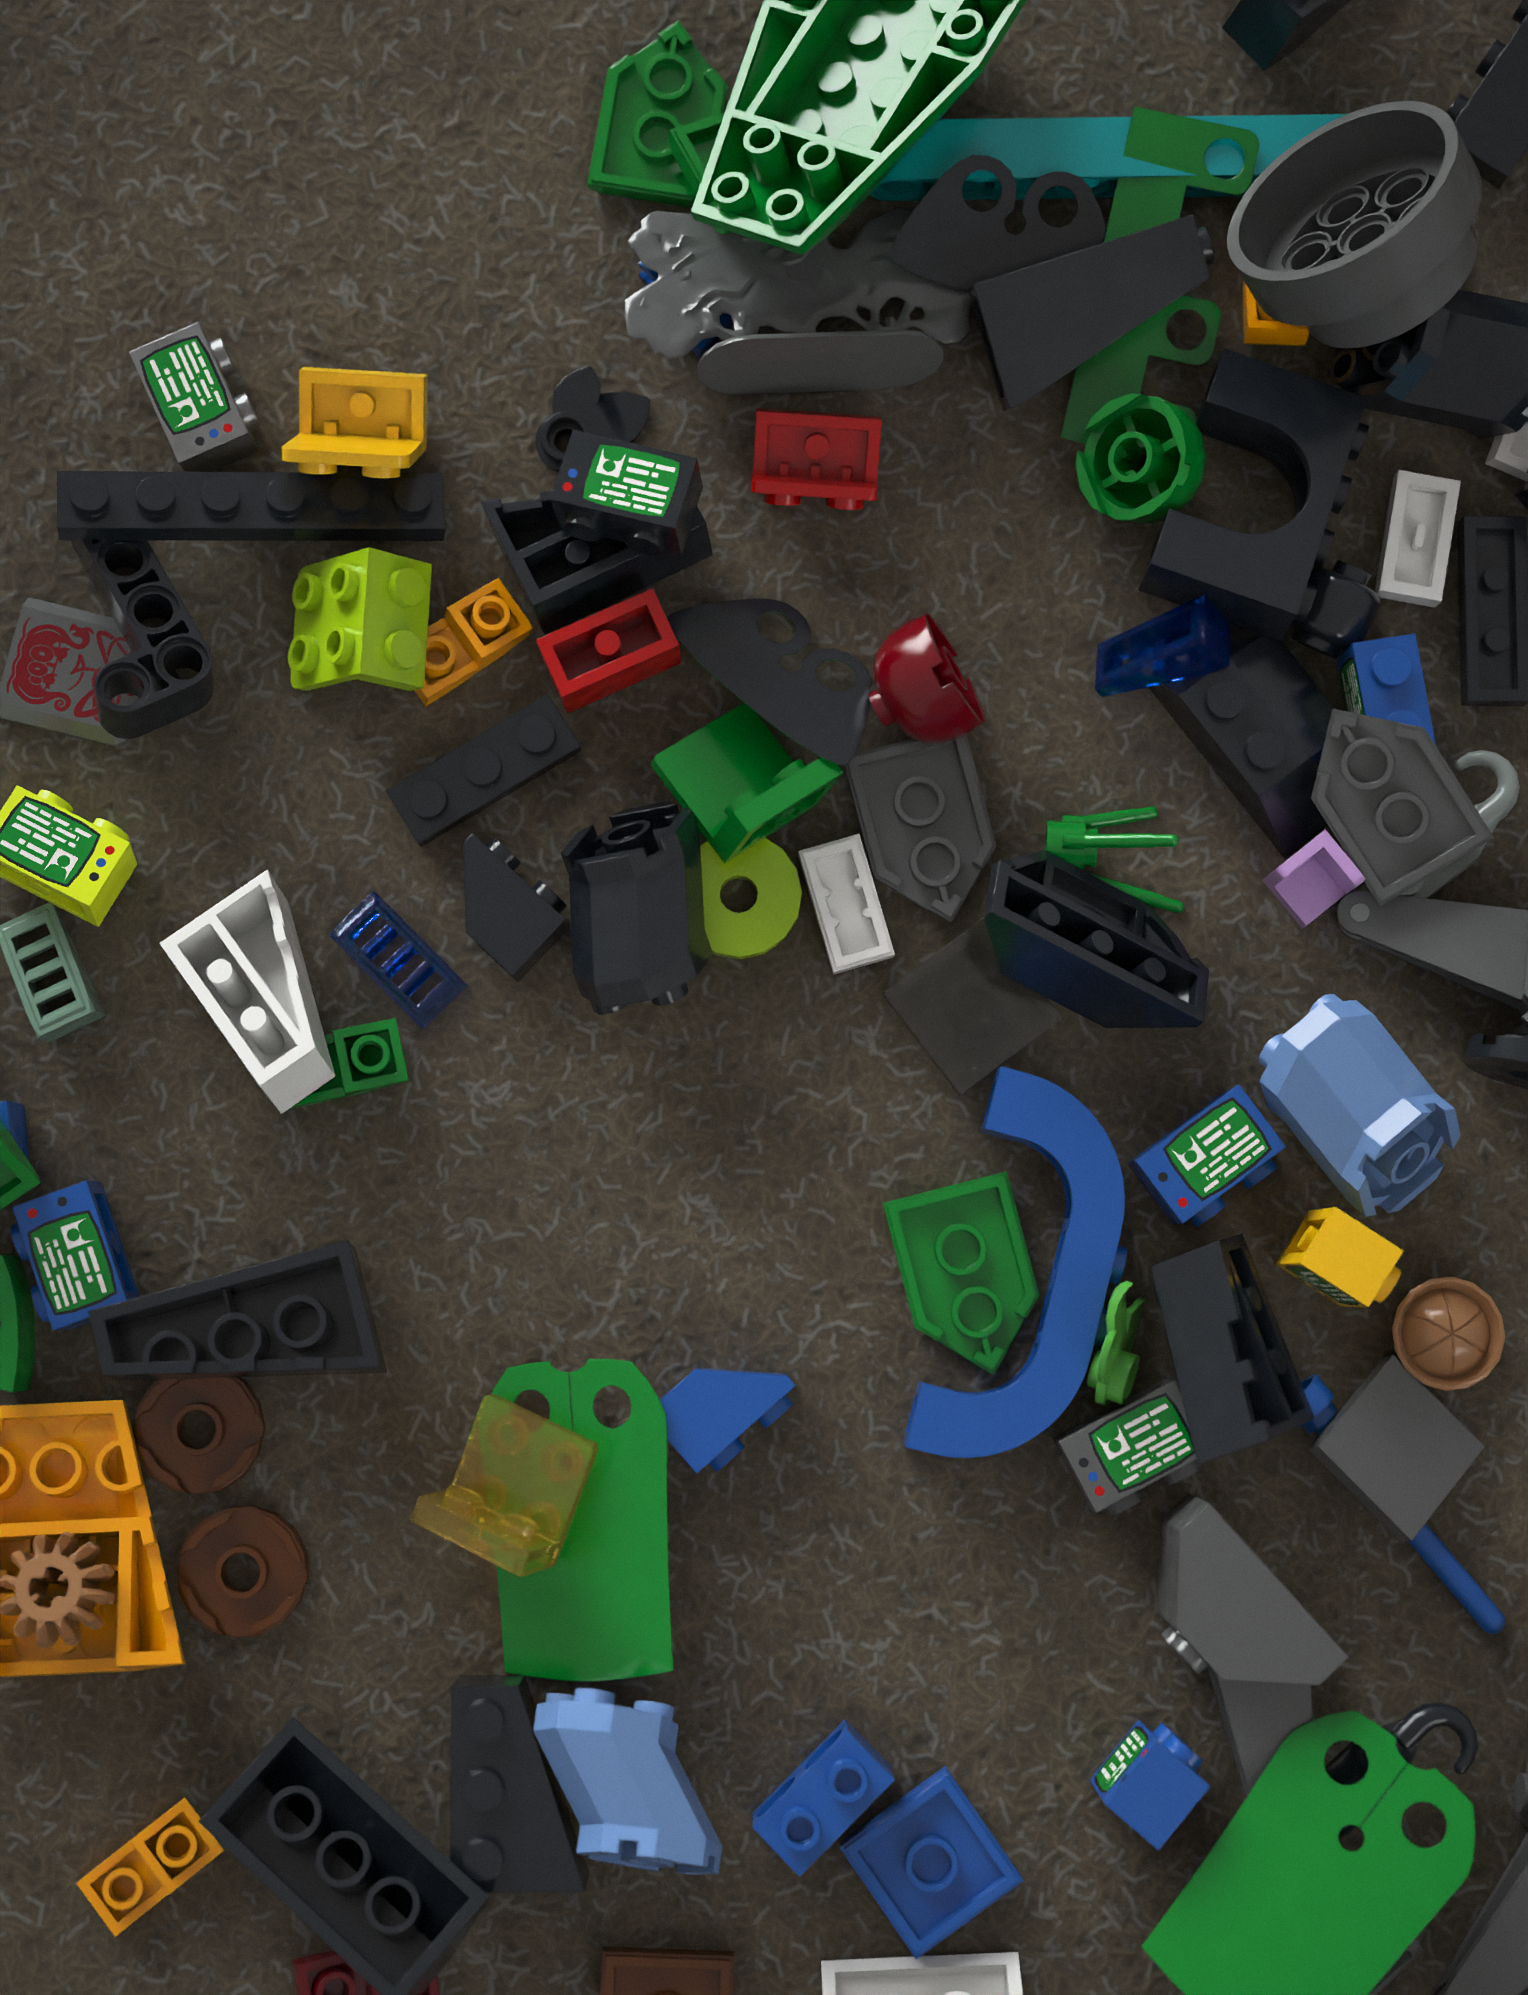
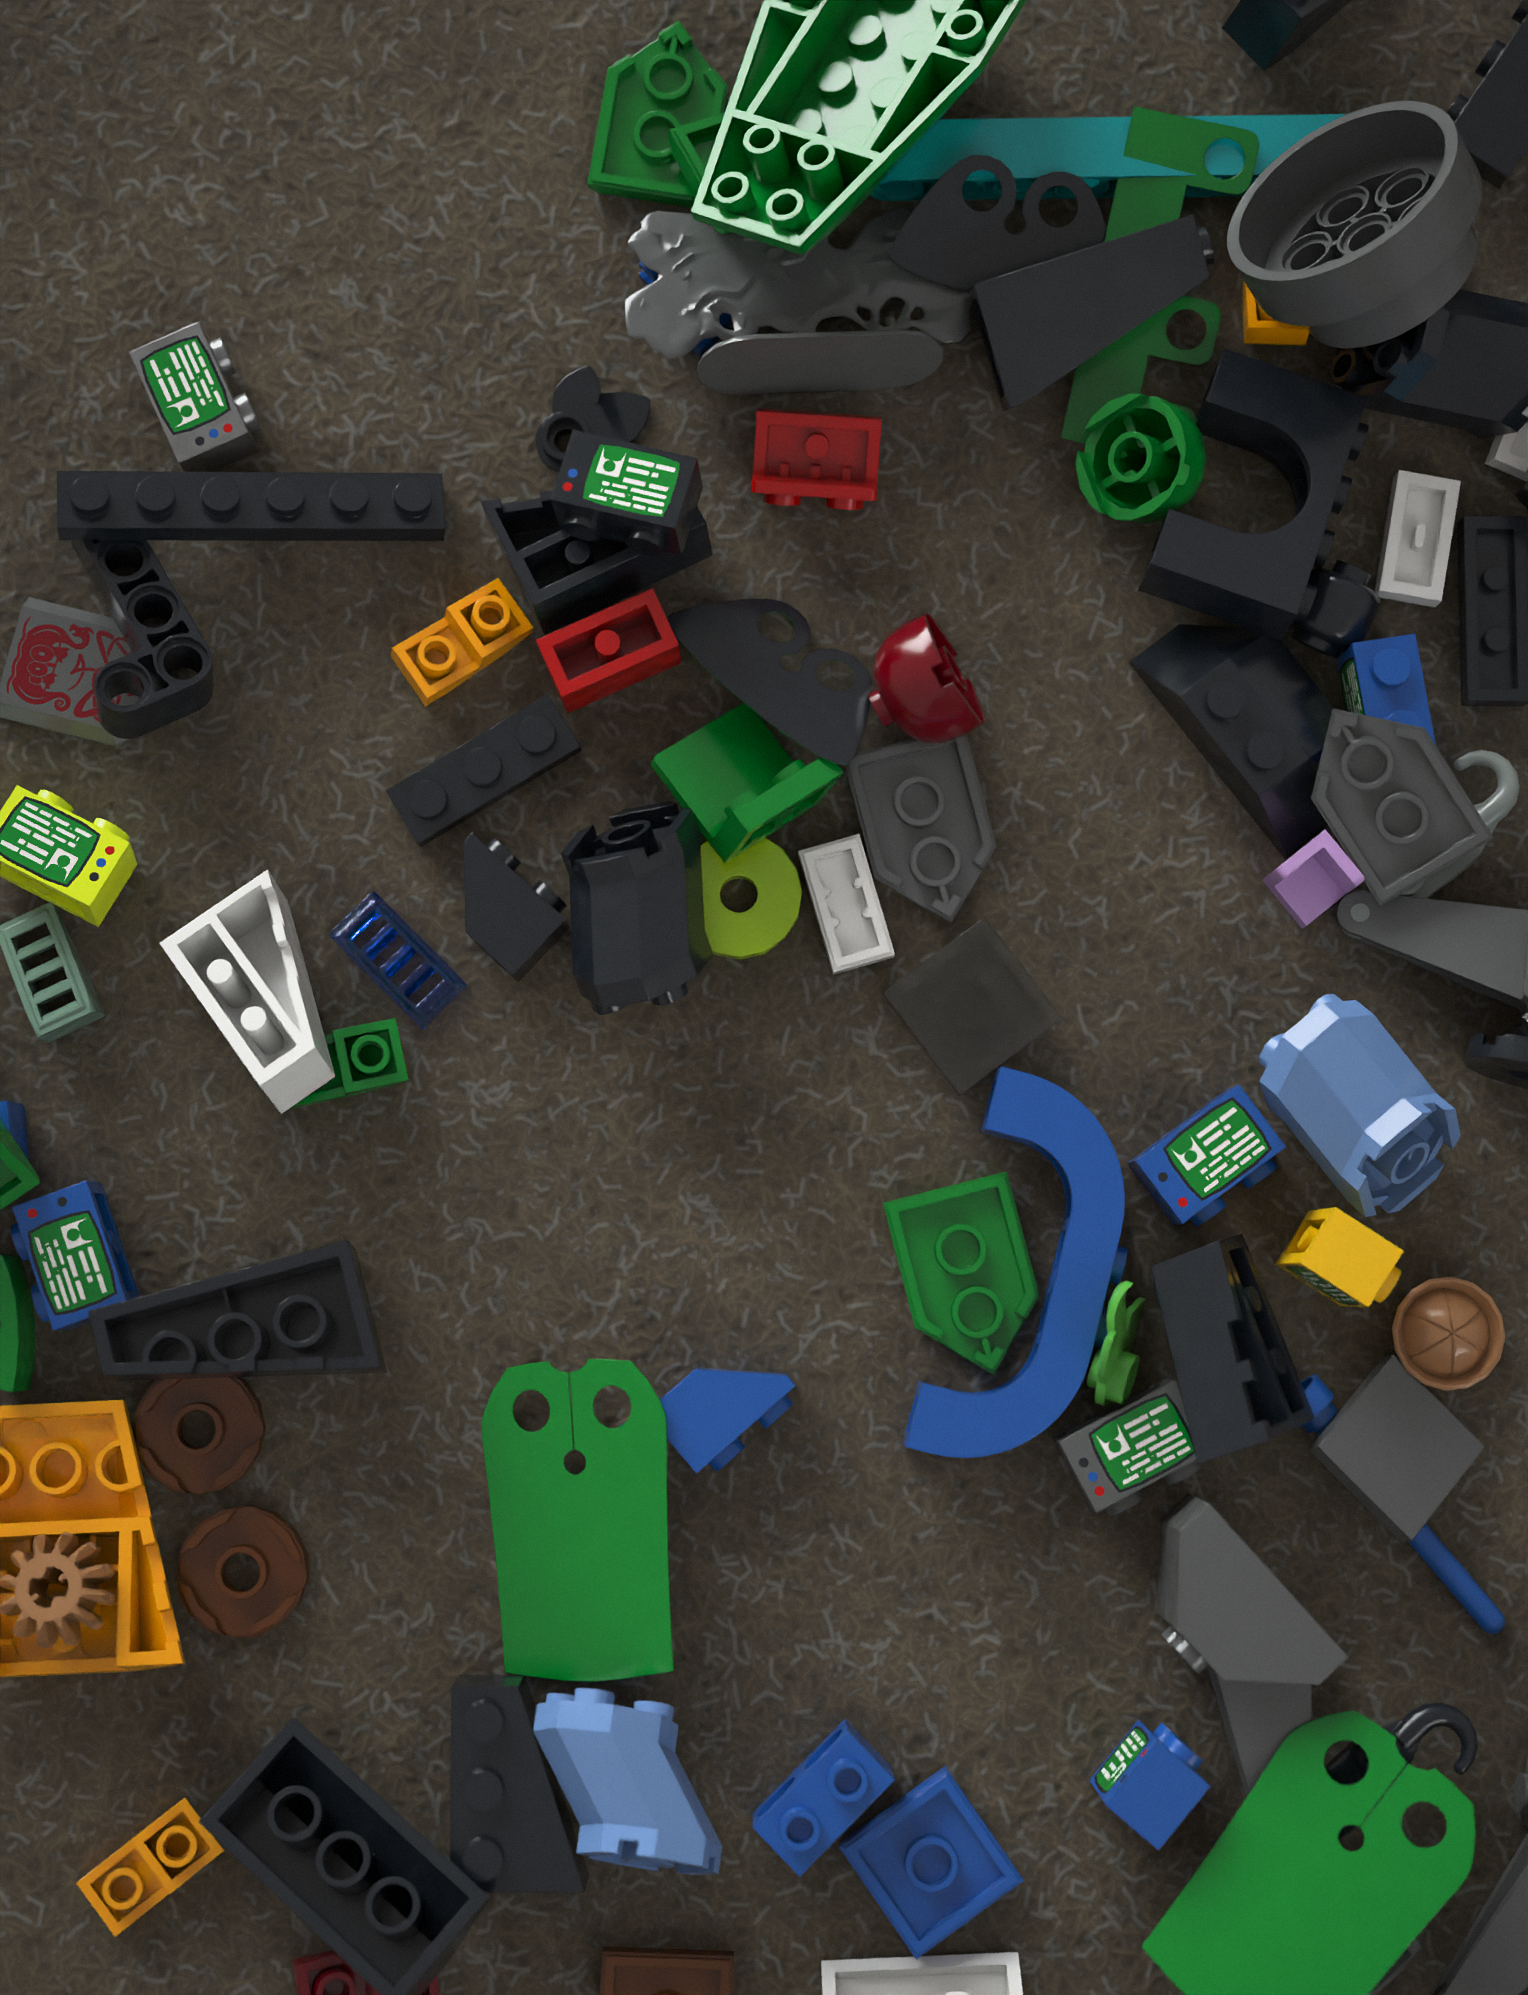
(359, 421): yellow bracket -> none
(361, 621): lime bracket -> none
(511, 1488): clear yellow bracket -> none
(1078, 841): green plant -> none
(1090, 946): black wedge -> none
(1165, 649): clear blue slope -> none

